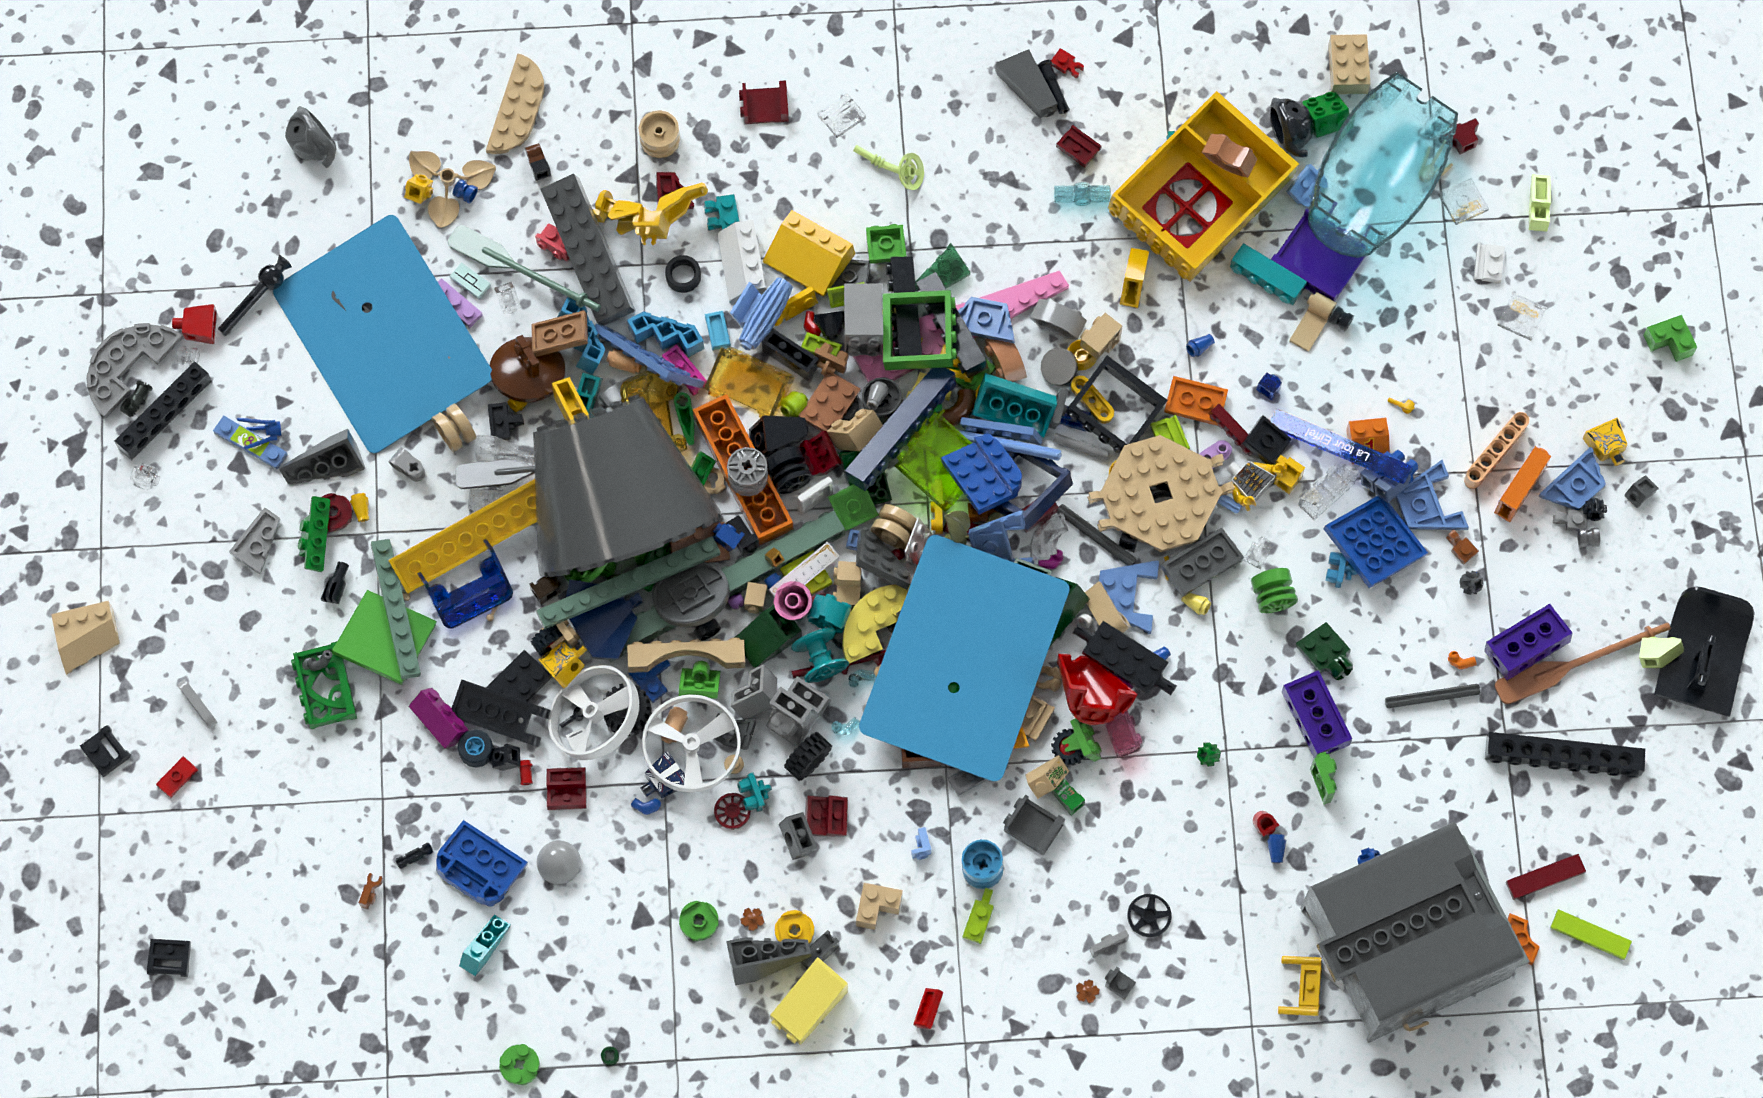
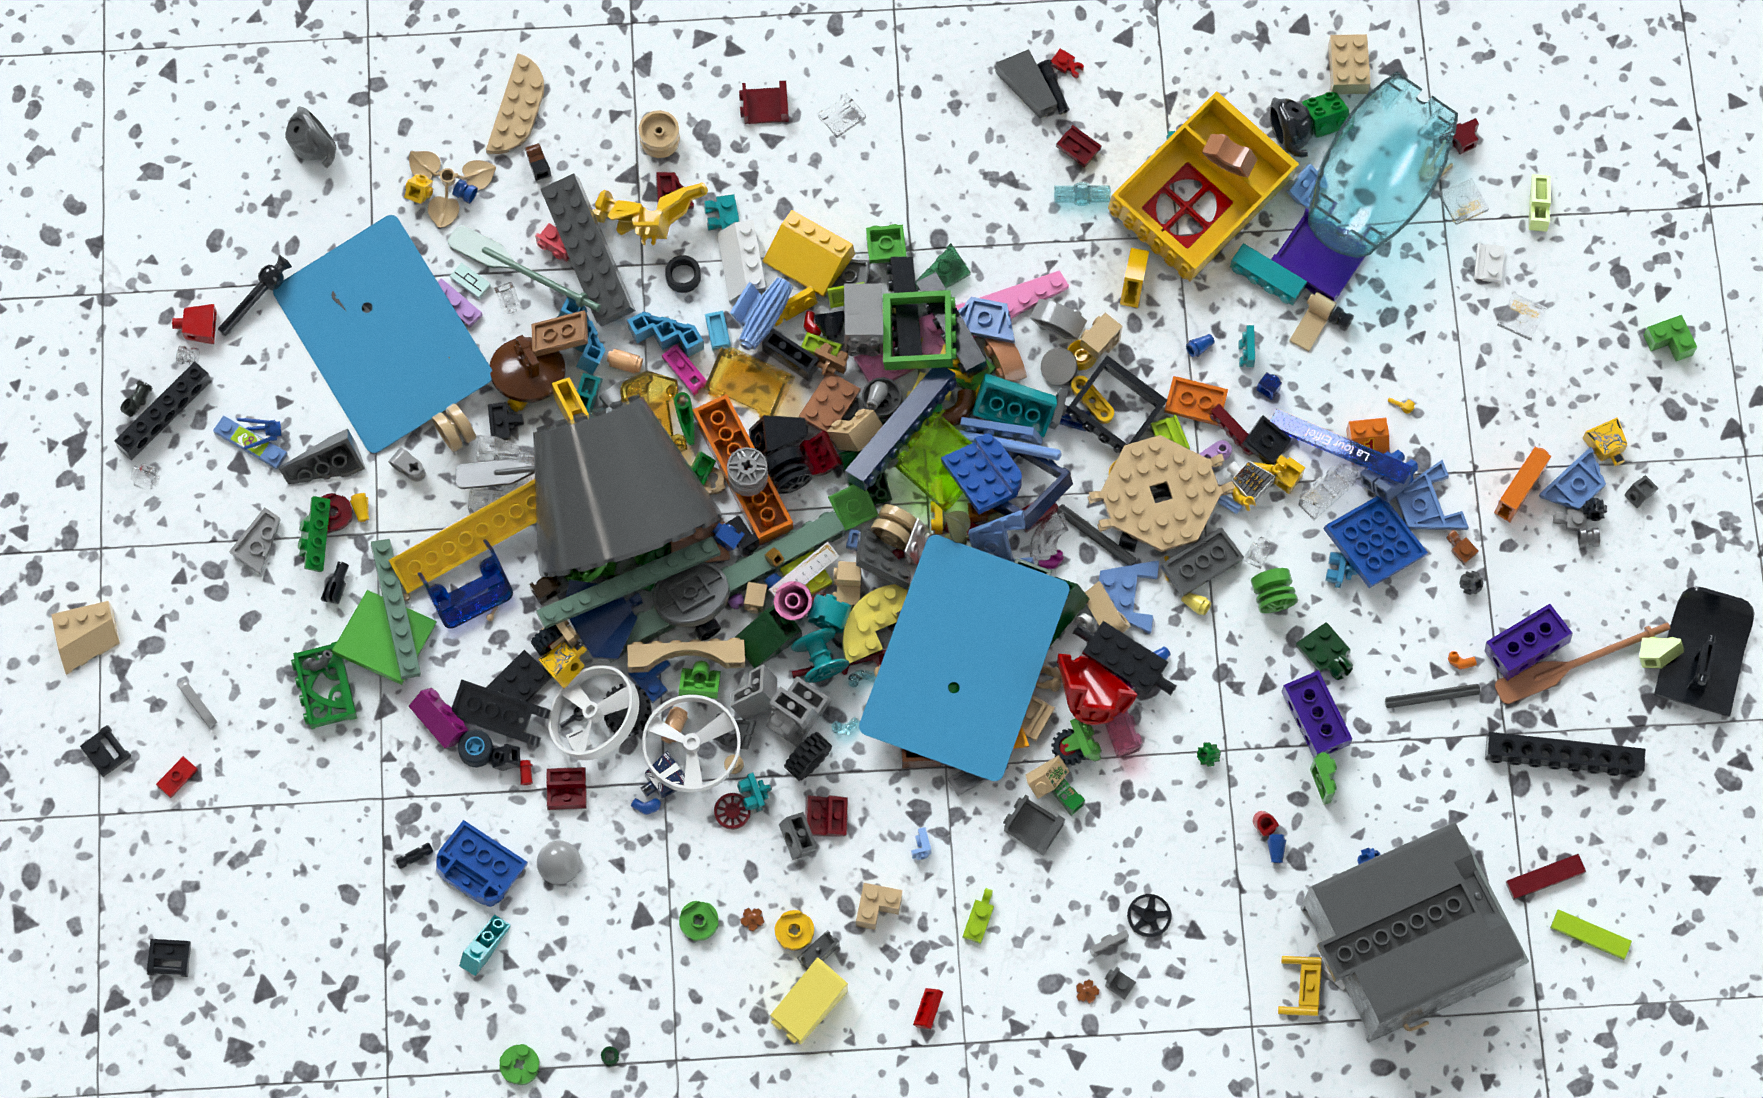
(118, 354): light grey plate -> none
(368, 896): dark orange plate -> none
(654, 362): medium blue wing -> none
(757, 959): dark grey wedge -> none
(793, 404): lime head -> none
(815, 495): white tile -> none
(903, 171): yellowish green dish -> none
(975, 856): dark azure wheel -> none
(1080, 446): light grey piece -> none
(1248, 342): none -> teal plate
(1499, 442): light nougat beam -> none
(1519, 926): orange tile -> none

